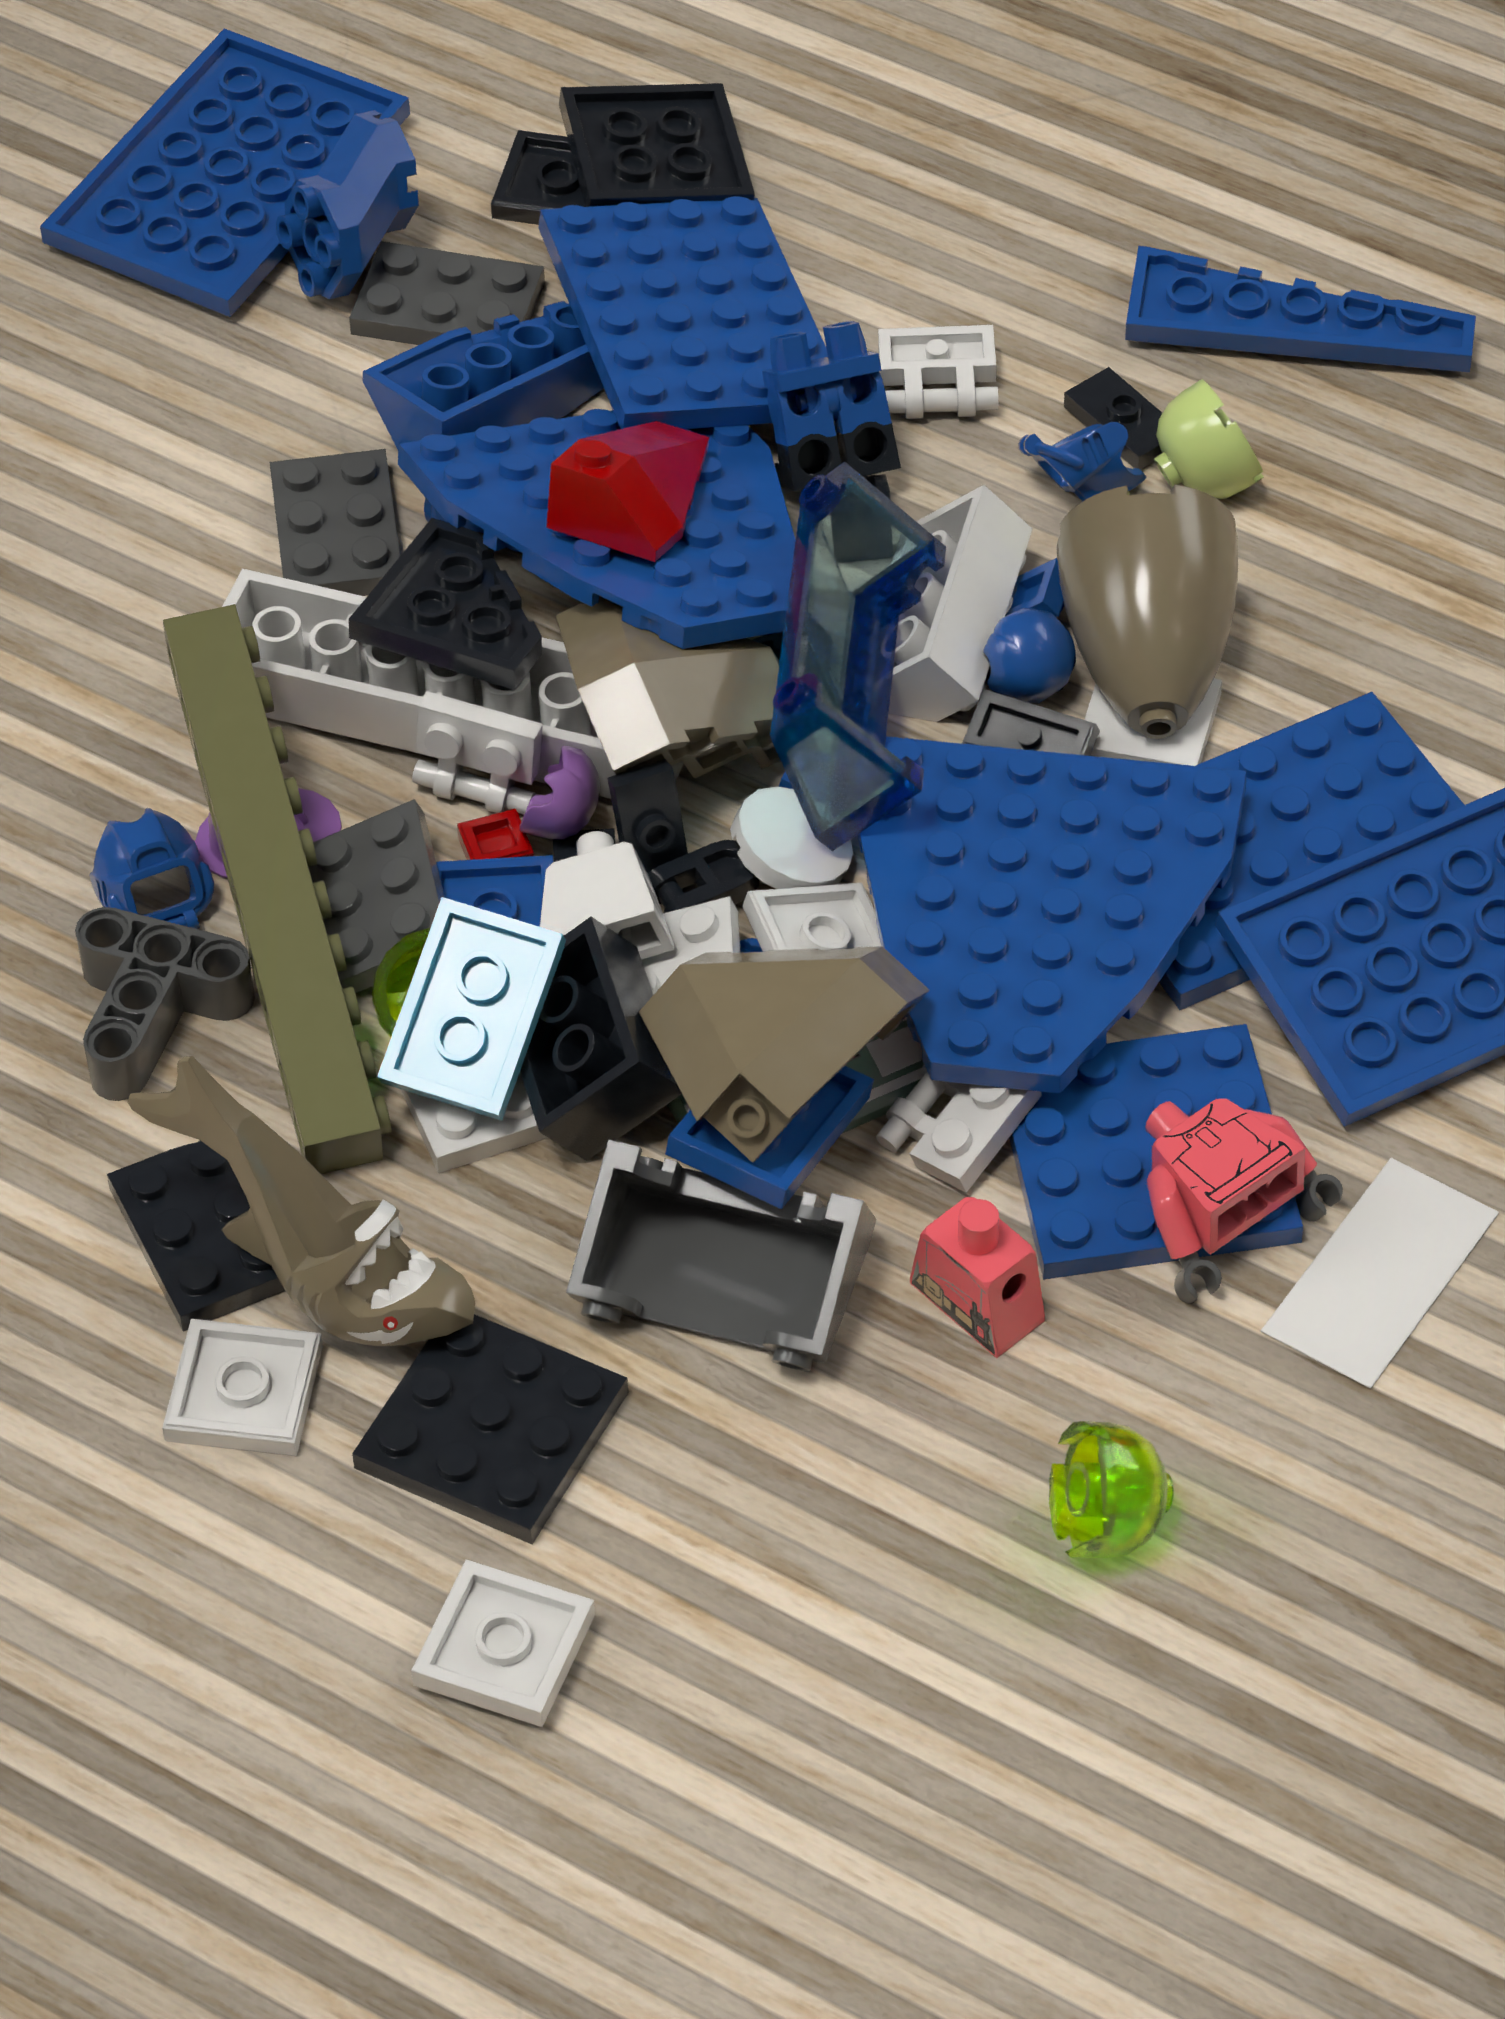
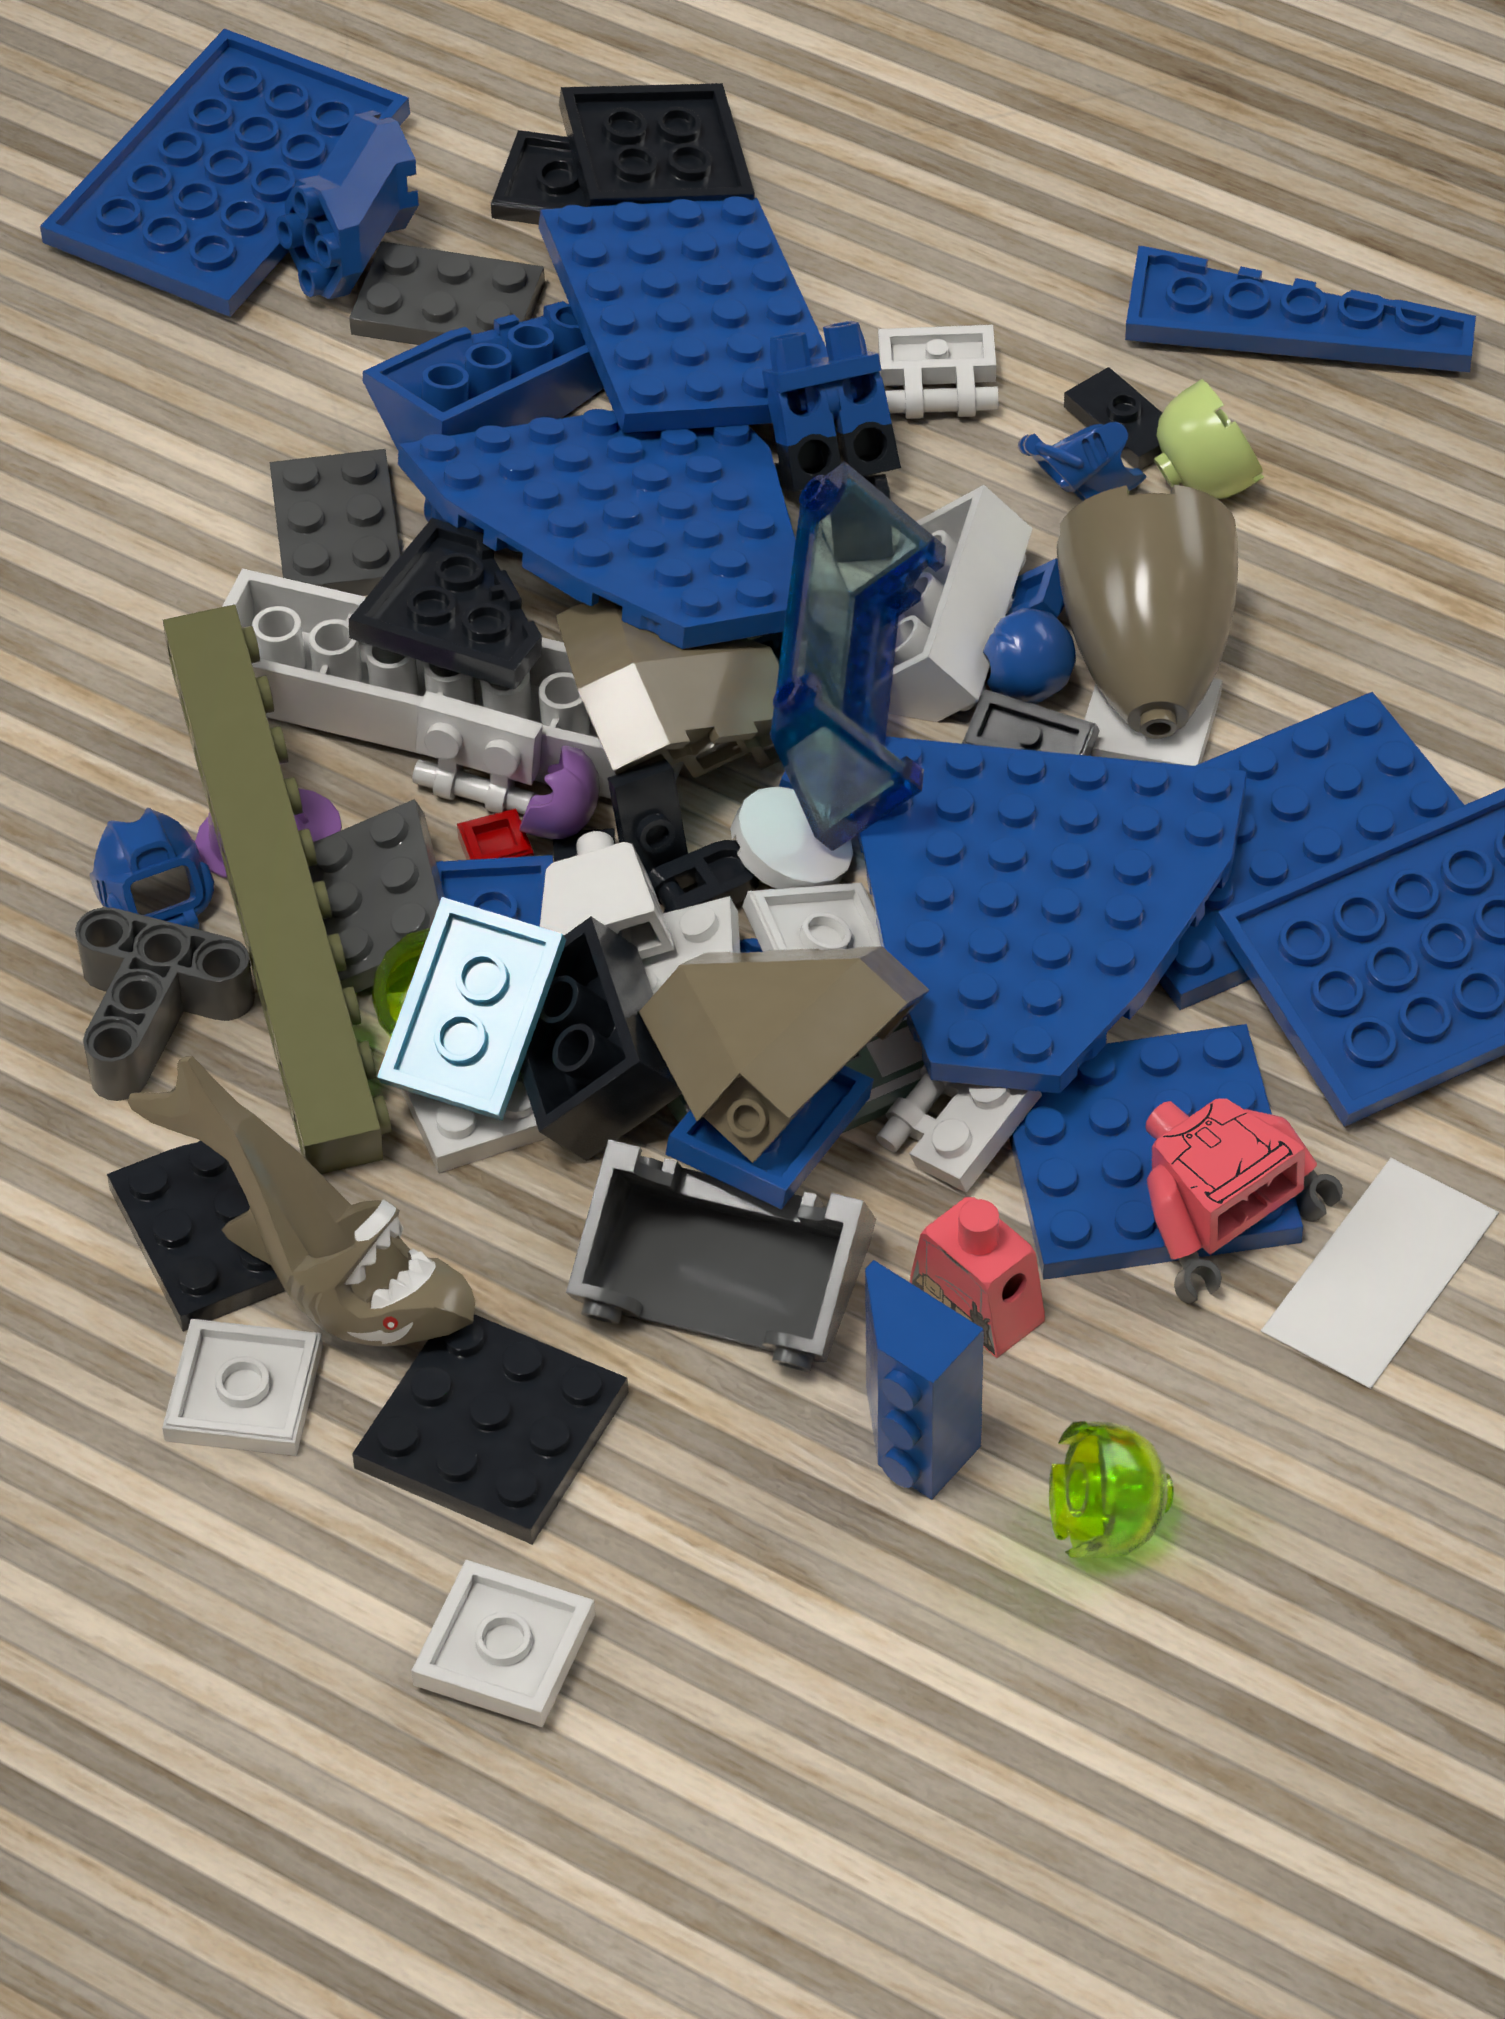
(627, 487): red wedge -> none
(920, 1382): none -> blue slope

